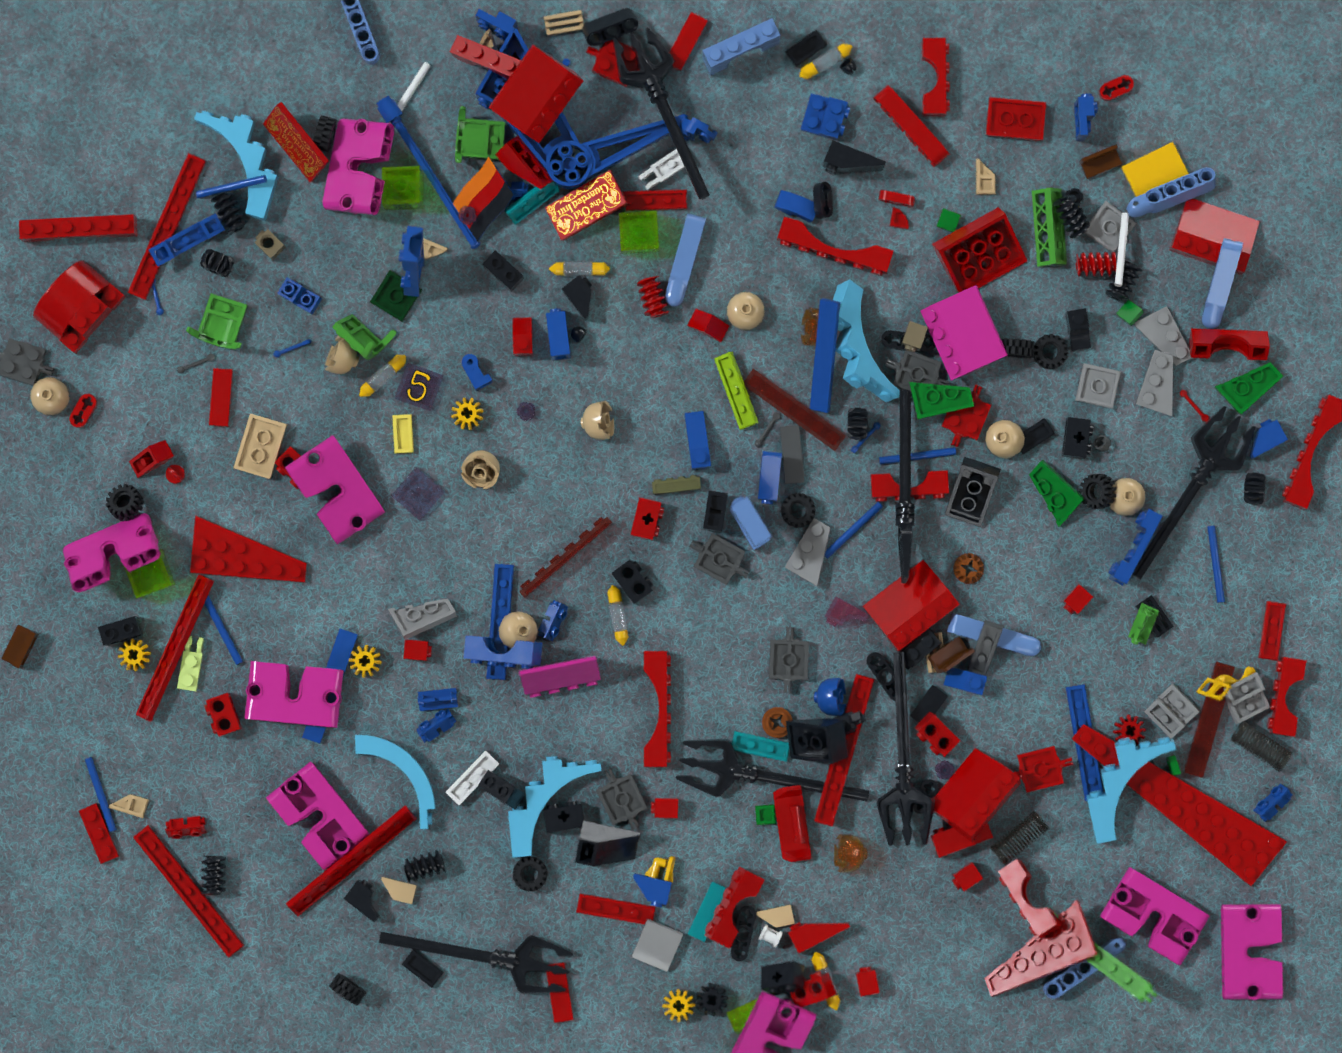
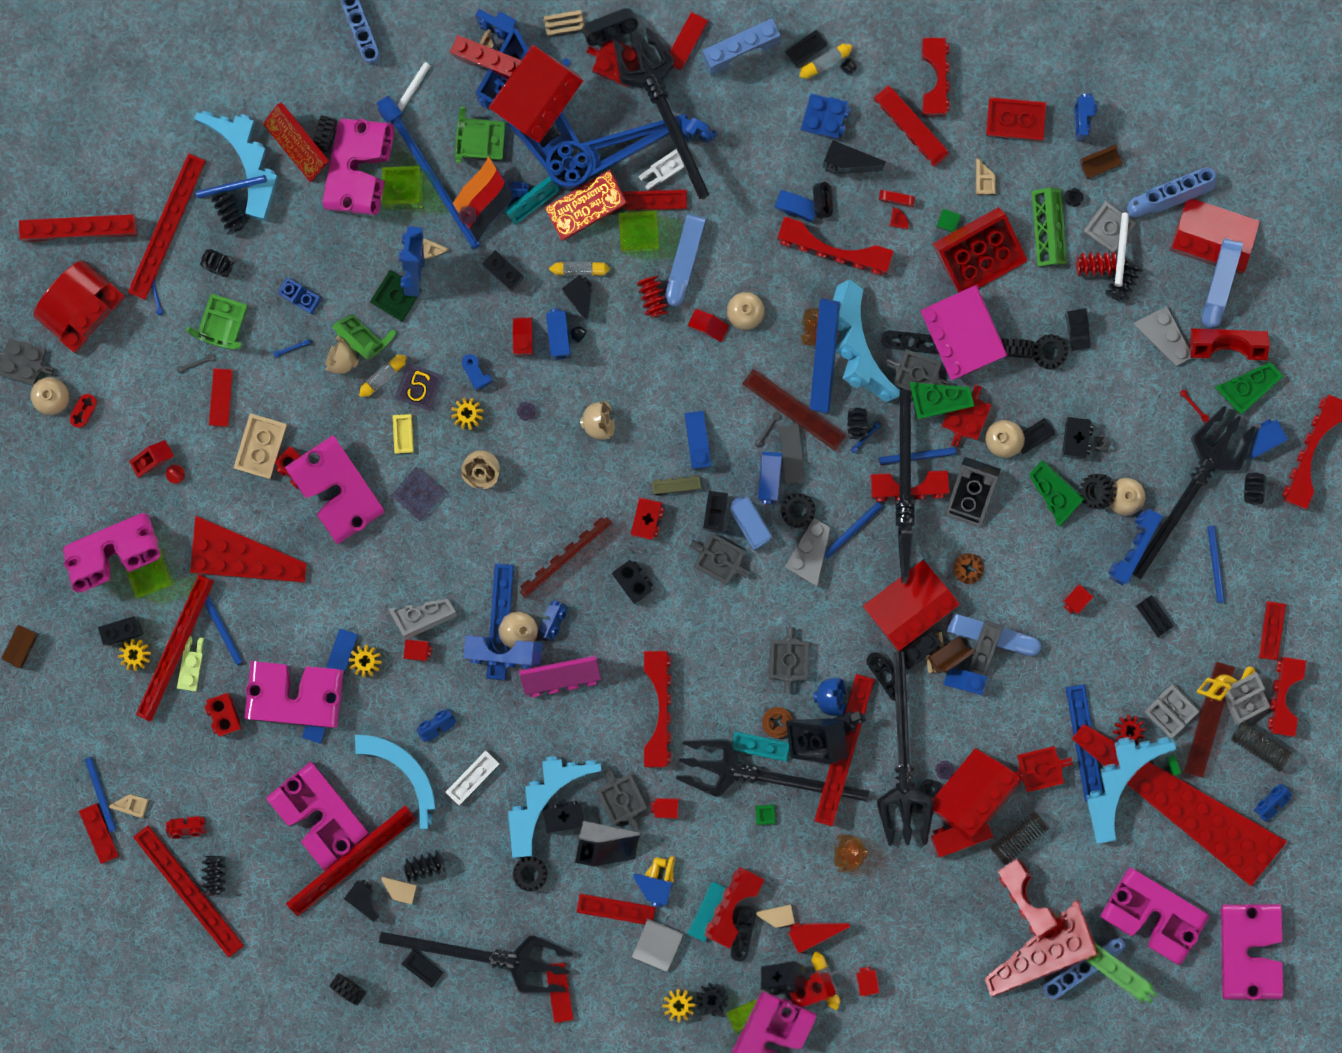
(129, 510): black tyre -> none
(186, 239): blue slope -> none
(271, 252): dark tan brick -> none
(437, 699): blue hinge -> none
(501, 789): black brick -> none
(522, 162): red slope -> none
(617, 615): piece -> none
(736, 390): lime tile -> none
(770, 935): white bush -> none
(792, 823): red piece -> none
(842, 611): clear pink arch -> none
(914, 336): dark tan brick -> none
(929, 703): black tile -> none
(939, 731): red brick -> none
(966, 877): red brick -> none
(1073, 215): black piece -> none
(1097, 386): light grey tile -> none
(1113, 84): red beam -> none
(1129, 312): green tile -> none
(1143, 624): bright green hinge -> none
(1154, 169): yellow tile -> none
(1157, 385): light grey wing -> none

